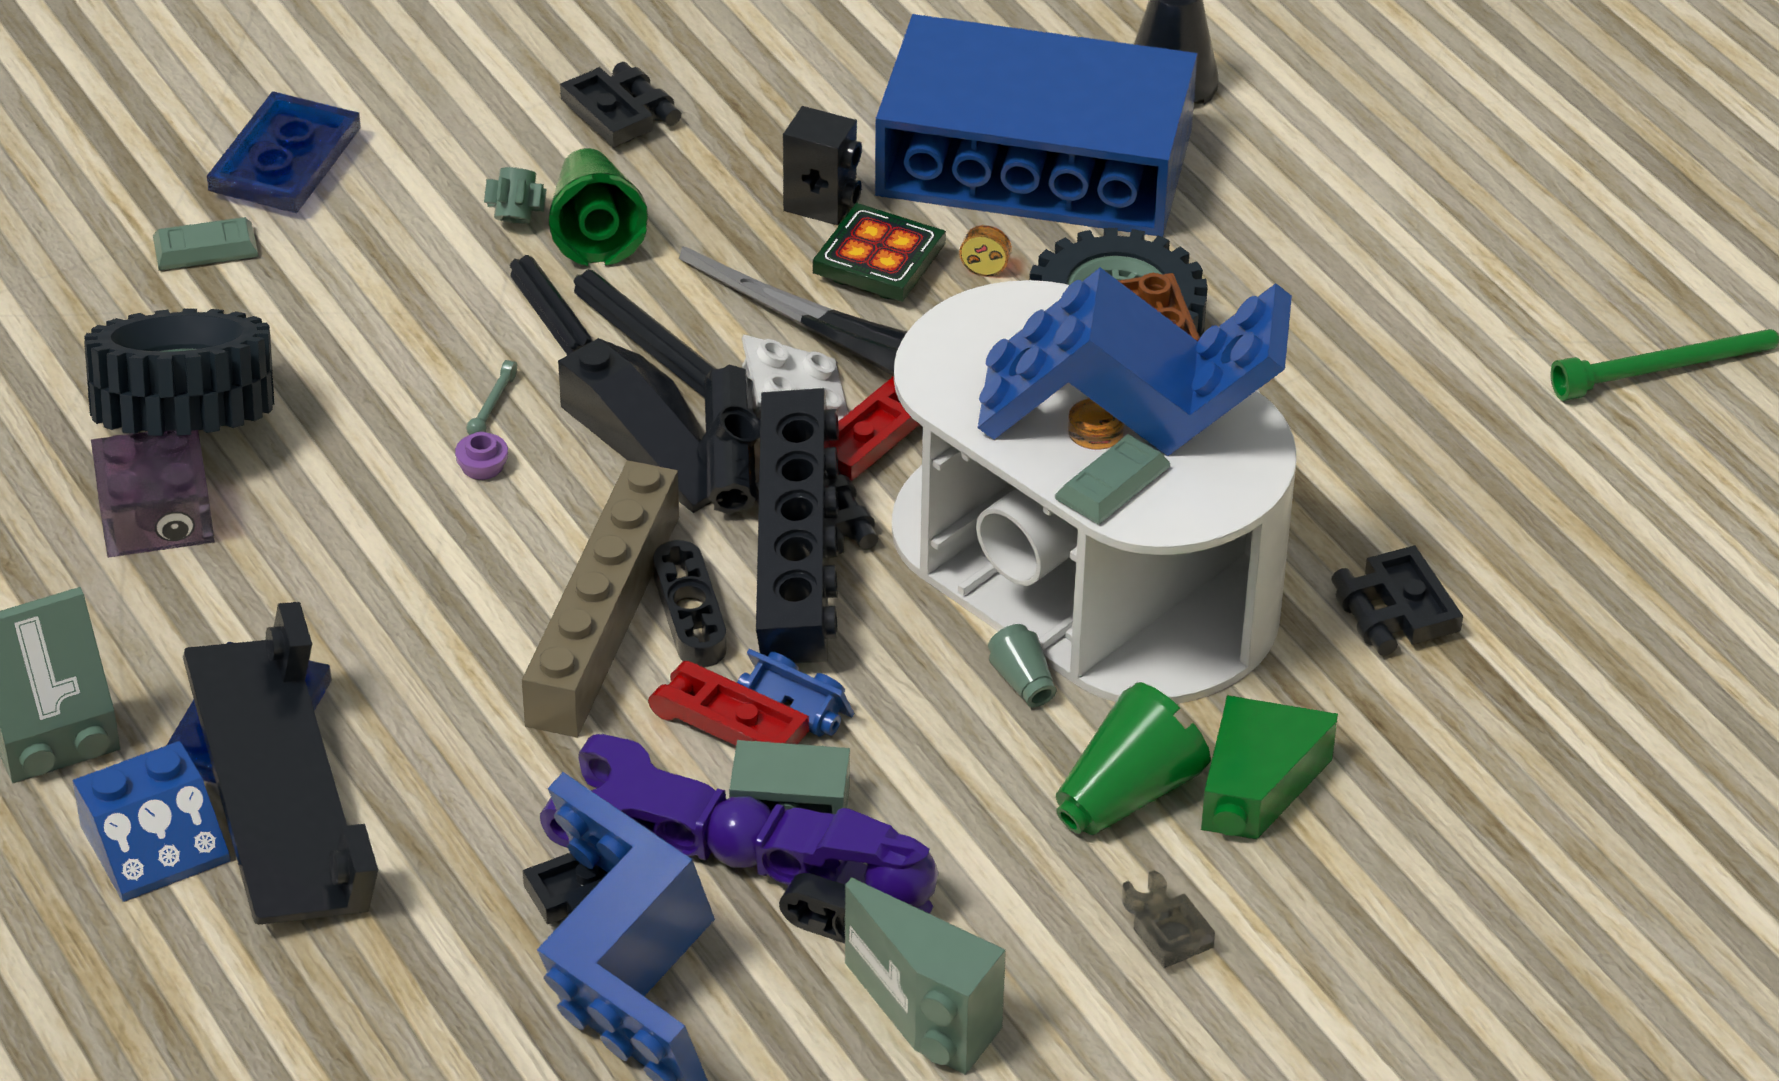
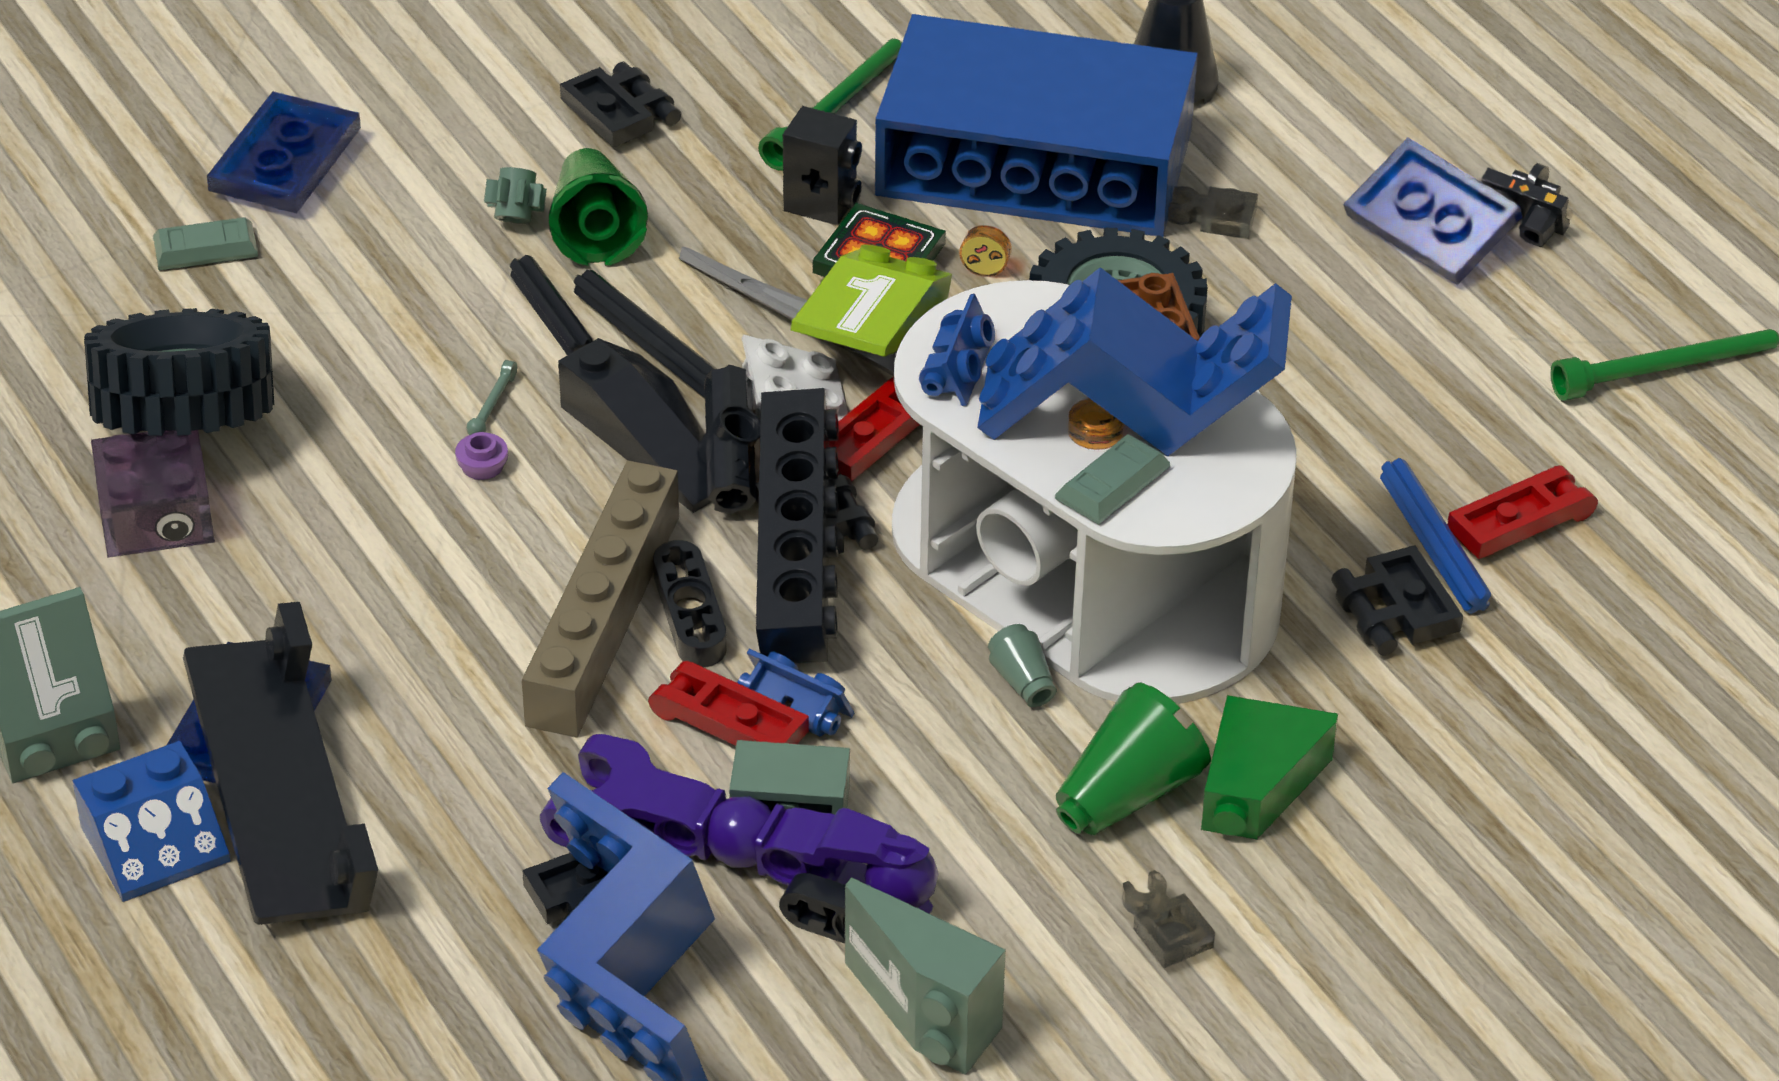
(771, 145): none -> green piece
(872, 300): none -> lime slope
(959, 352): none -> blue hinge
(1220, 212): none -> clear smoke plate
(1432, 210): none -> clear blue plate
(1435, 536): none -> blue axle
(1521, 511): none -> red plate
(1539, 201): none -> black hips

